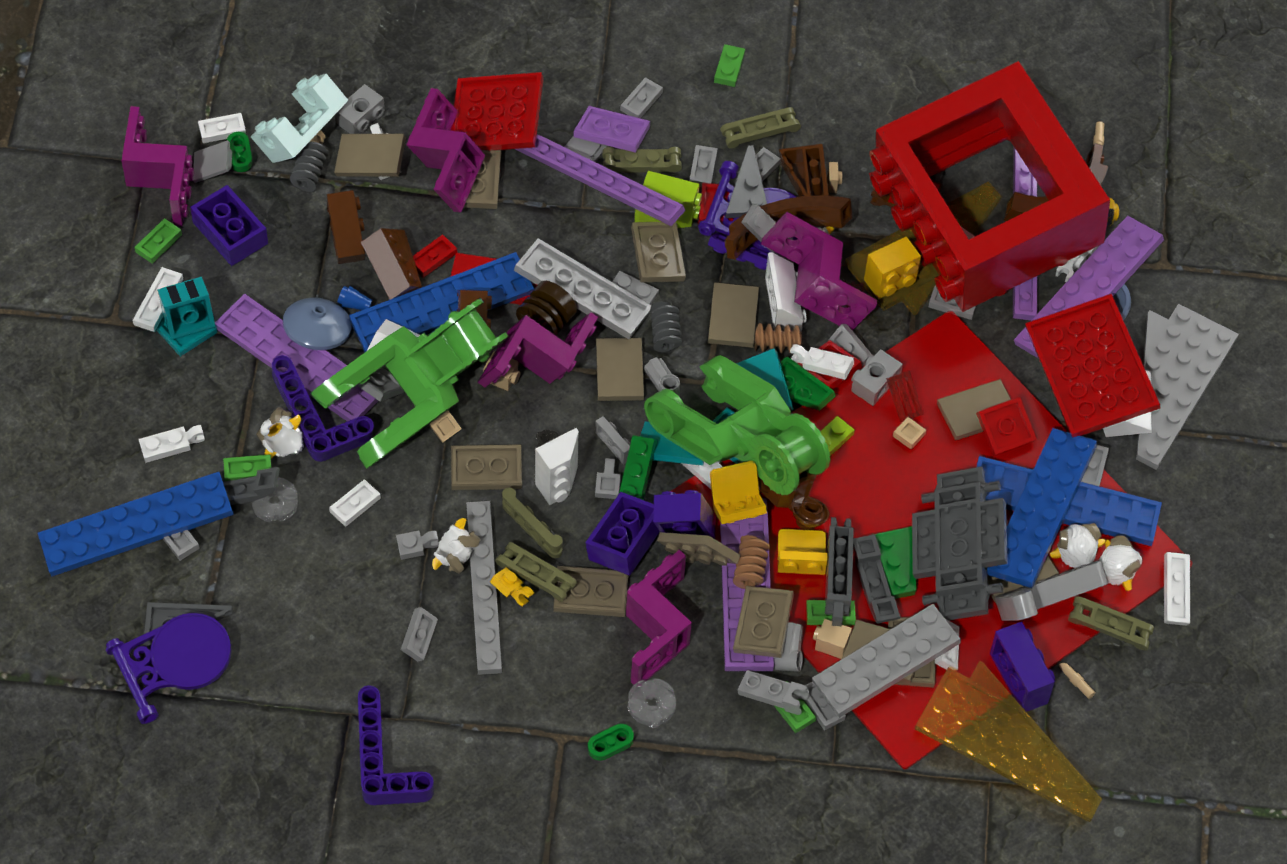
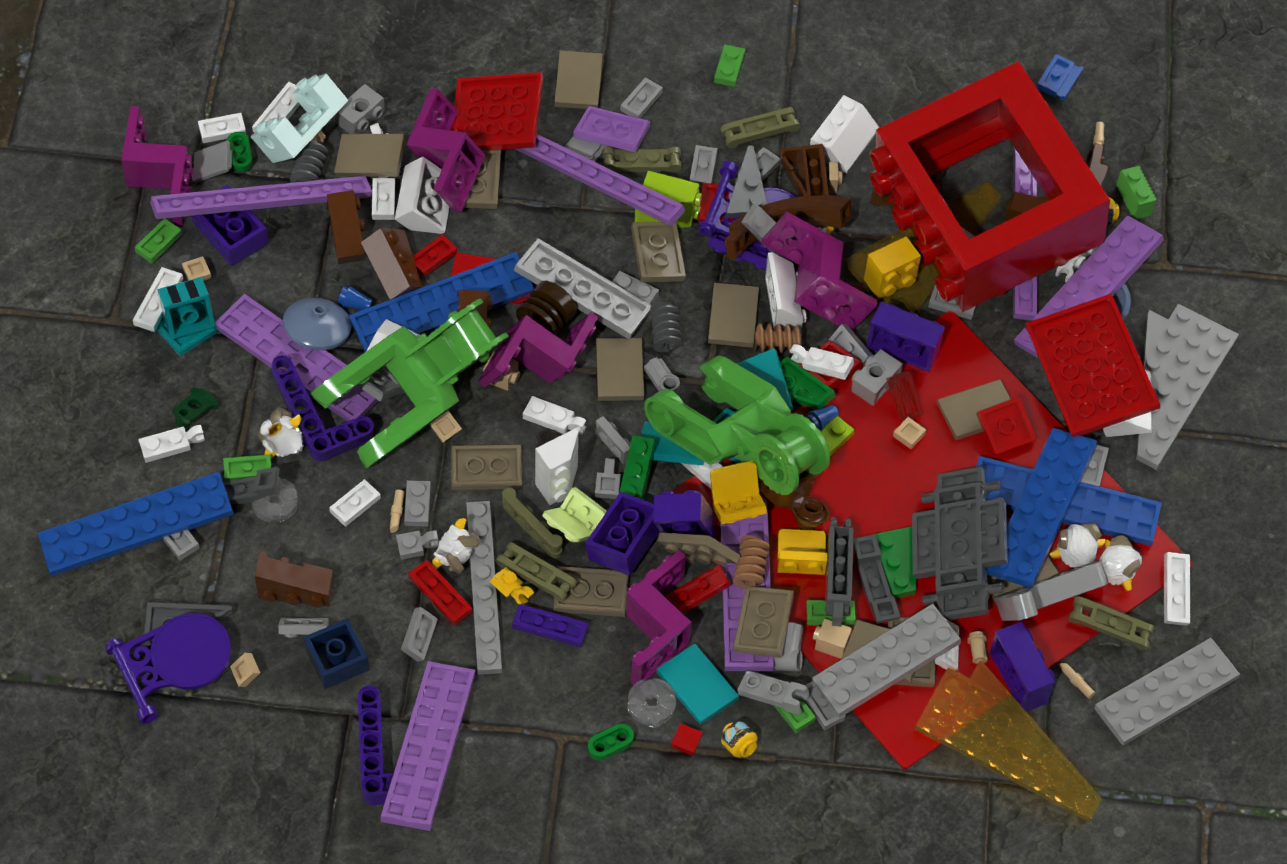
(186, 415): none -> dark green piece
(196, 268): none -> tan plate
(245, 669): none -> tan plate
(256, 197): none -> medium lavender plate
(282, 106): none -> white plate
(293, 583): none -> reddish brown wedge
(301, 626): none -> light grey plate
(336, 653): none -> dark blue brick
(383, 199): none -> white plate
(396, 510): none -> tan piece
(417, 503): none -> light grey plate
(418, 204): none -> white slope
(428, 746): none -> medium lavender plate
(440, 592): none -> red plate
(550, 625): none -> dark purple plate
(552, 416): none -> white plate
(576, 516): none -> yellowish green bracket
(578, 79): none -> dark tan tile
(686, 739): none -> red tile
(697, 684): none -> teal tile
(699, 589): none -> red tile
(739, 739): none -> yellow head
(822, 416): none -> blue cone
(845, 133): none -> white slope
(905, 336): none -> dark purple brick
(977, 641): none -> tan pin
(1059, 77): none -> blue plate
(1136, 192): none -> bright green brick
(1166, 691): none -> light grey plate

